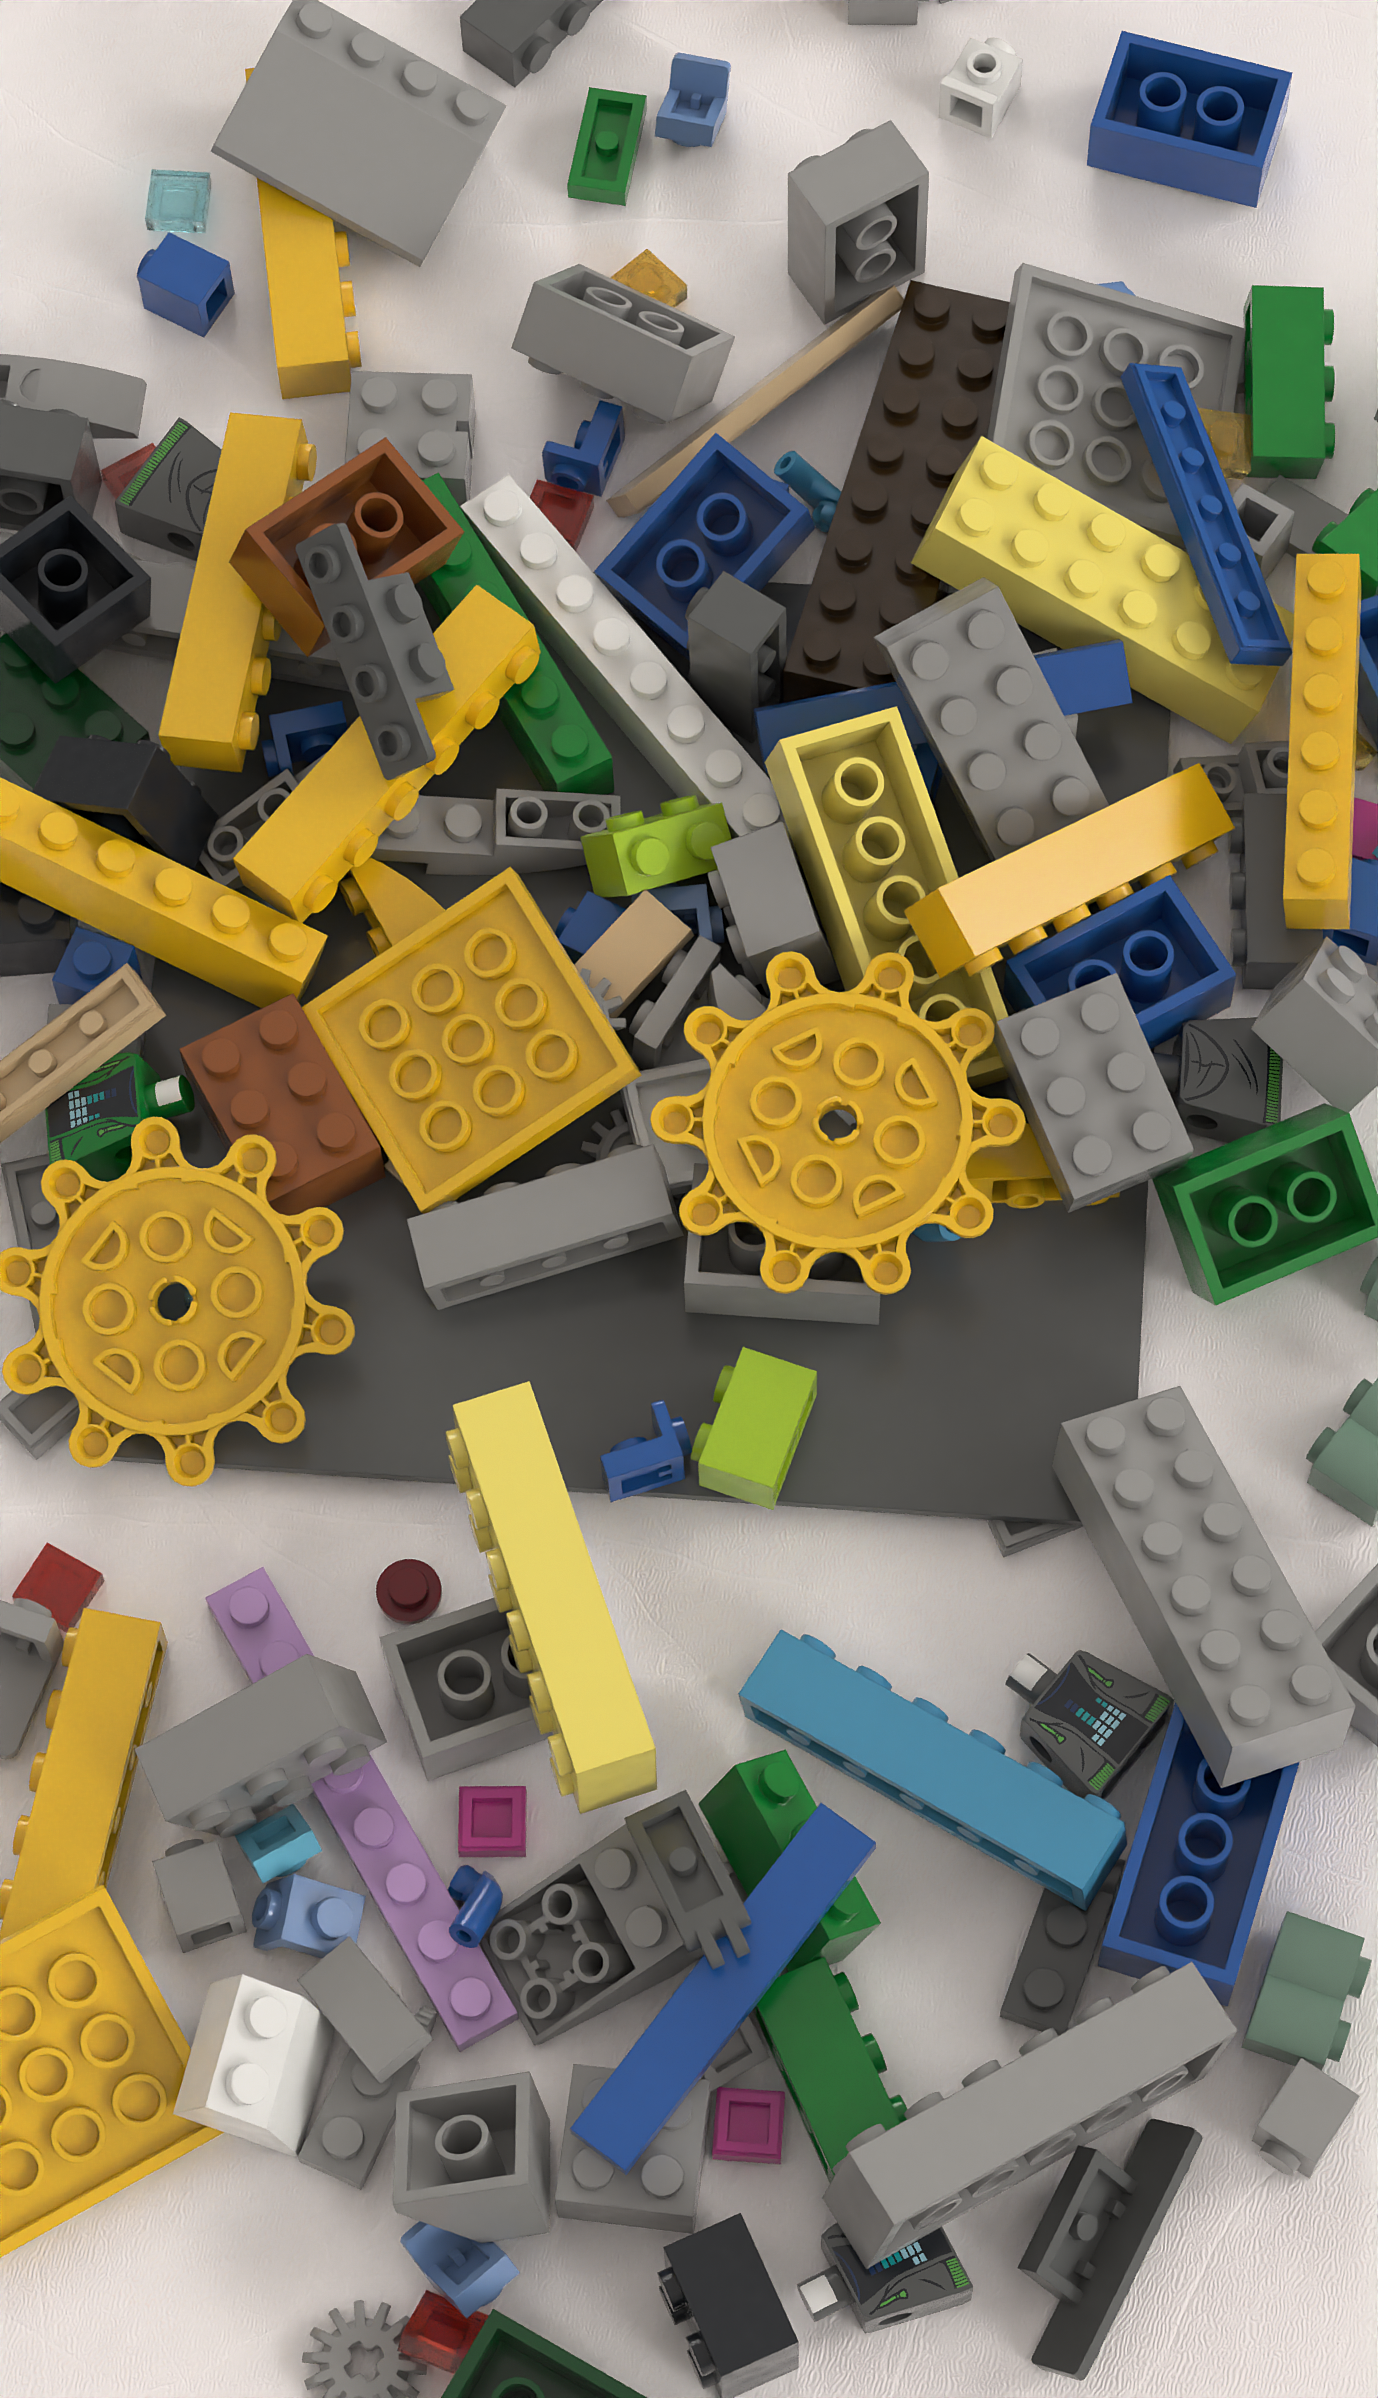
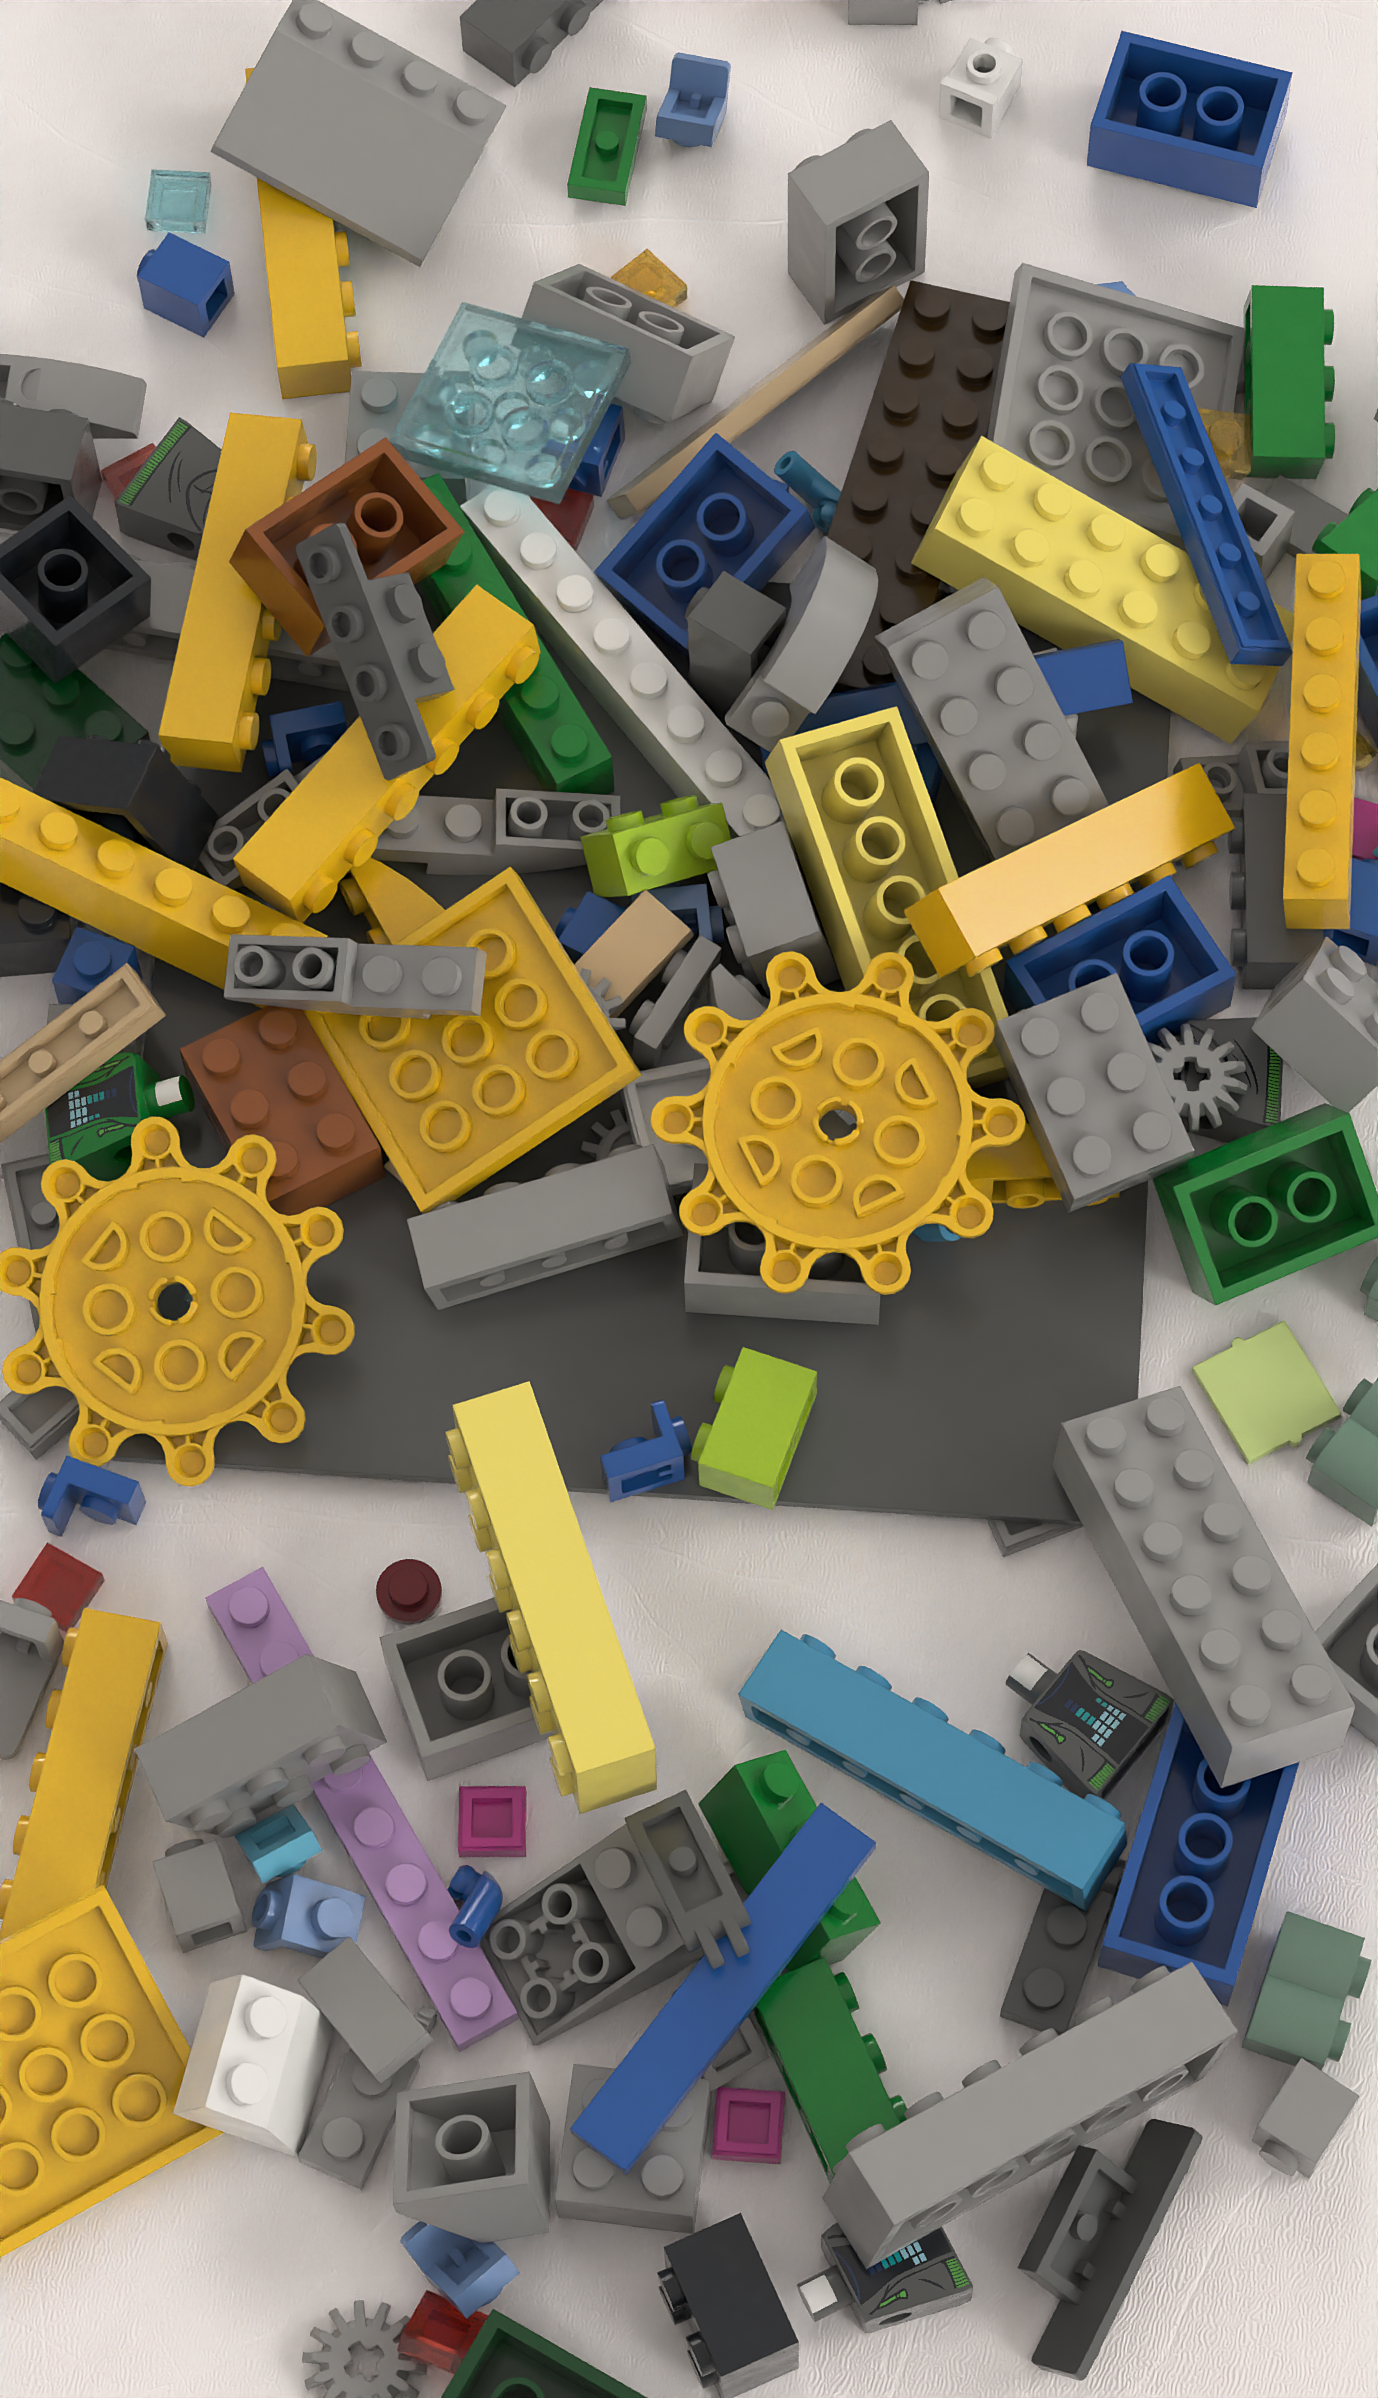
(97, 1491): none -> blue bracket
(355, 977): none -> light grey slope
(510, 402): none -> clear light blue plate
(818, 638): none -> light grey arch
(1211, 1092): none -> light grey gear
(1266, 1392): none -> yellowish green piece

